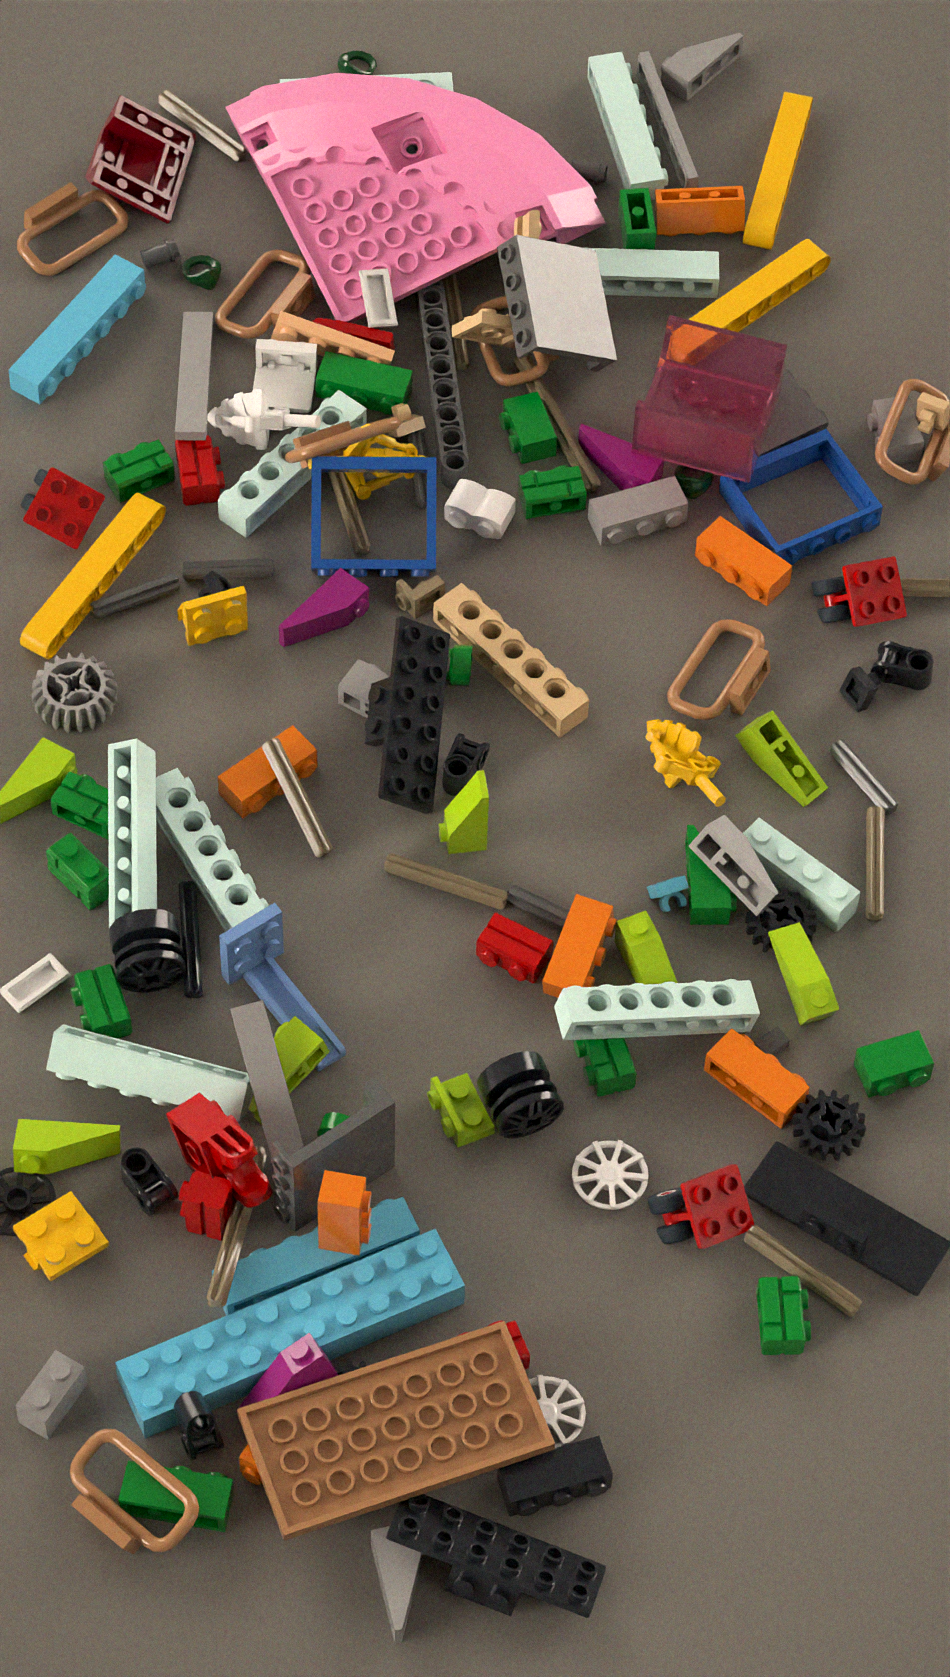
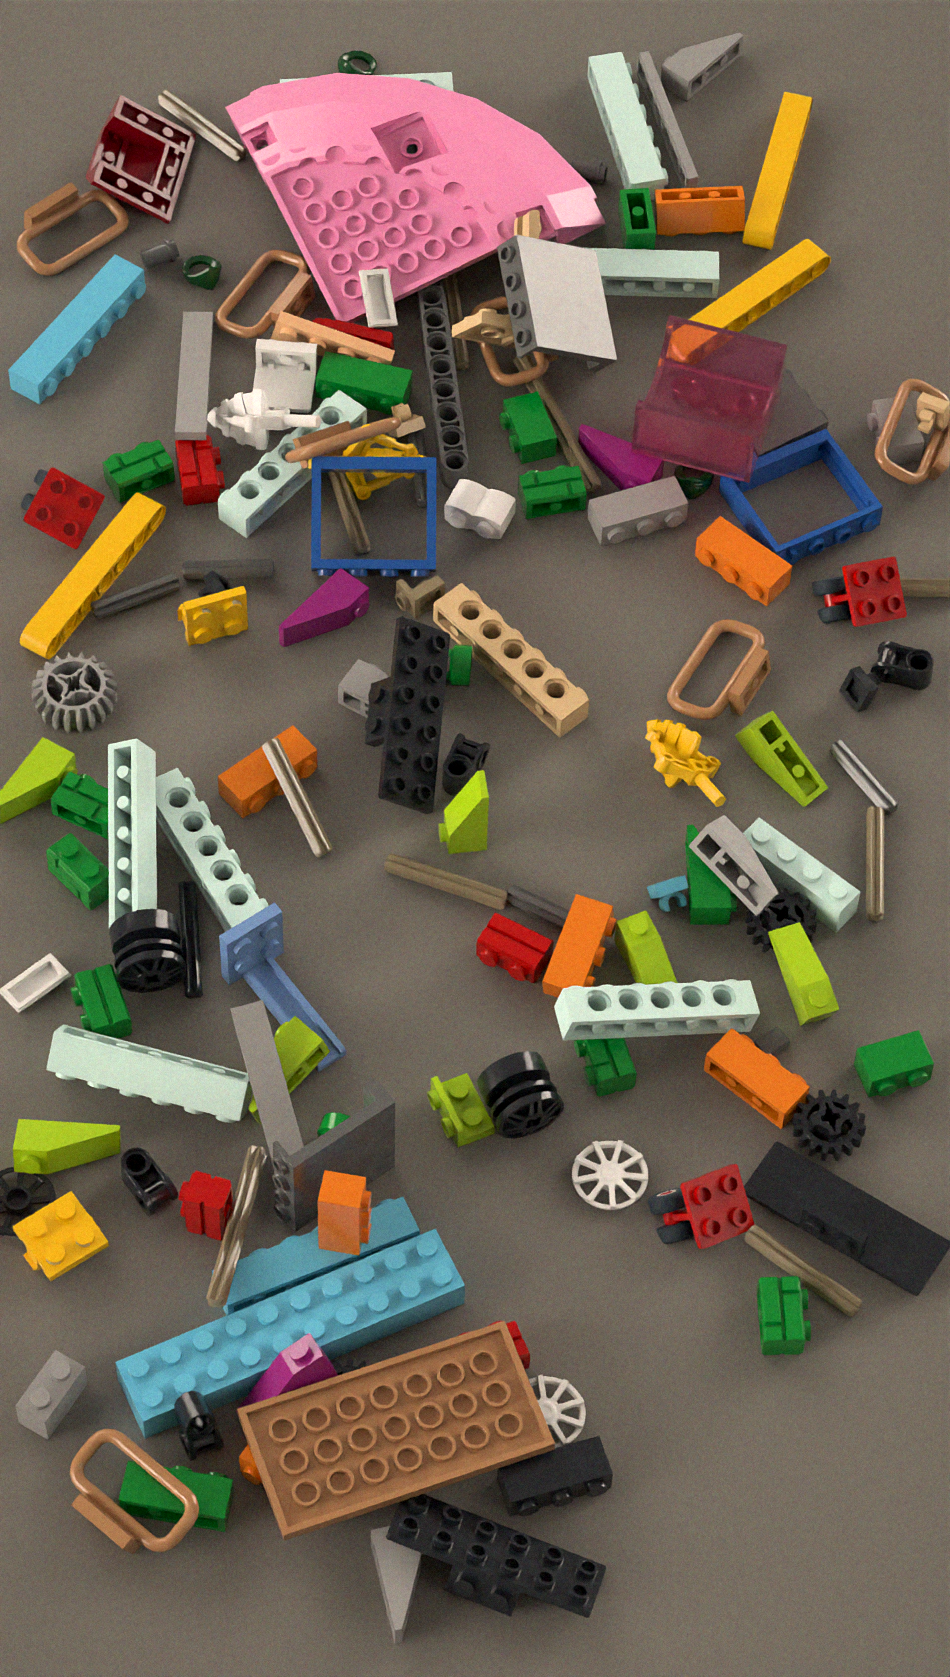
(219, 1148): red brick -> none

